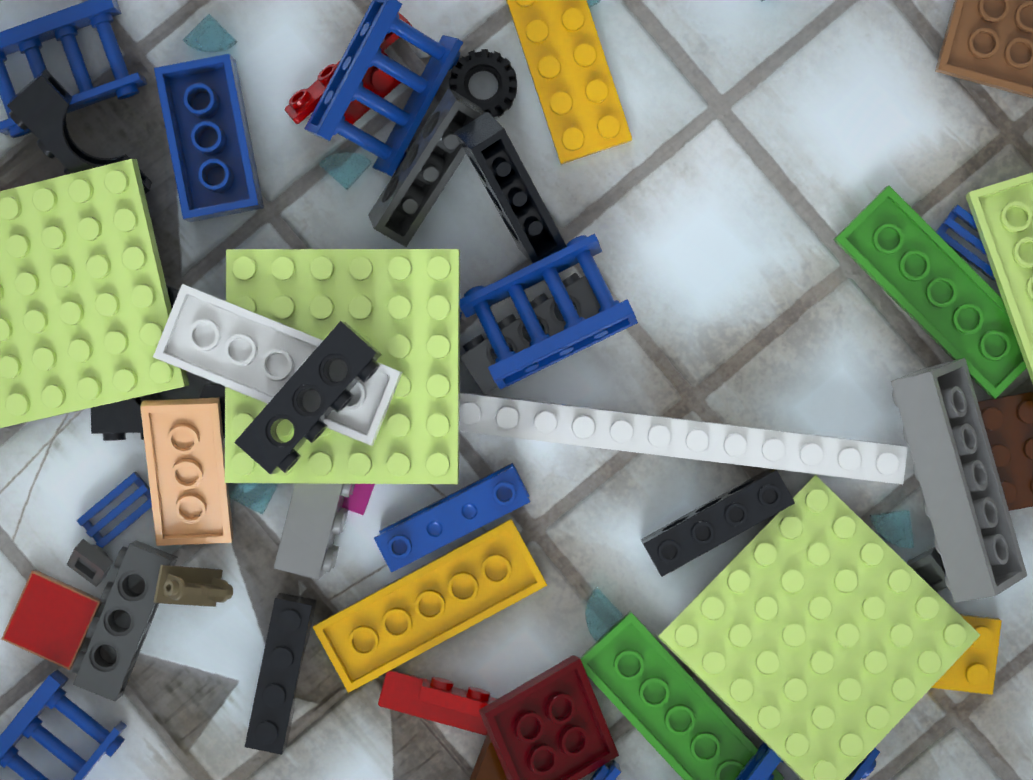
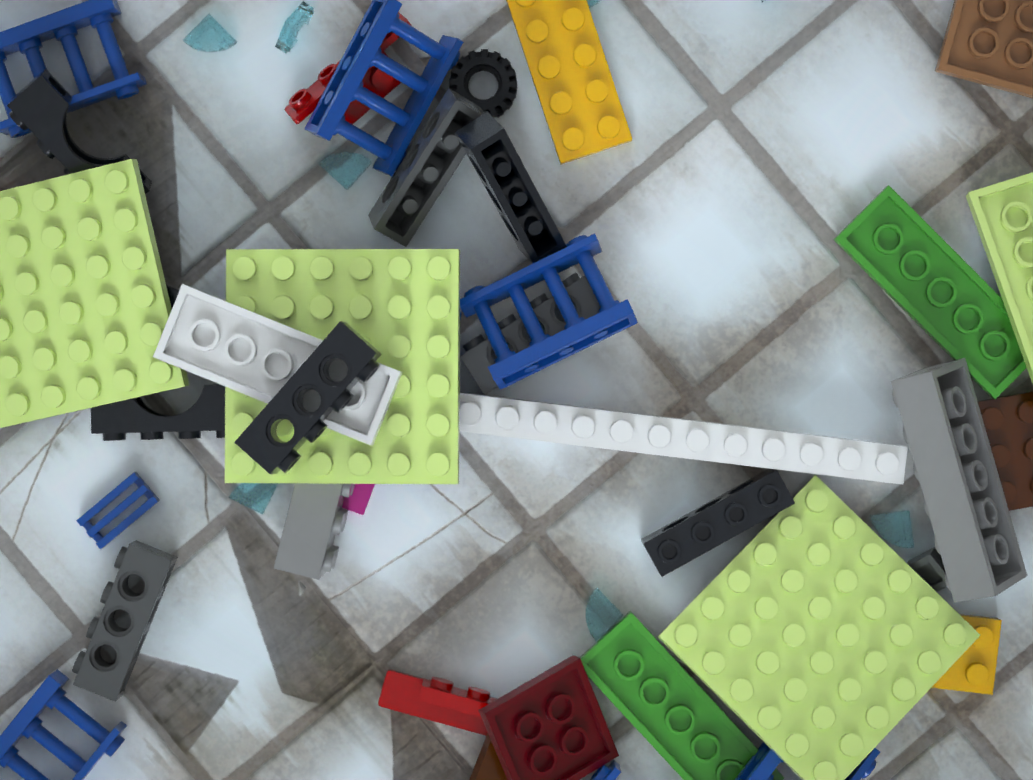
(51, 619): red tile -> none
(90, 562): dark grey plate -> none
(187, 471): light nougat plate -> none
(191, 586): dark tan hinge -> none
(208, 138): blue brick -> none
(280, 673): black arch -> none
(292, 25): none -> clear light blue tile
(429, 605): yellow plate -> none
(452, 517): blue fence -> none
(967, 218): blue tile -> none

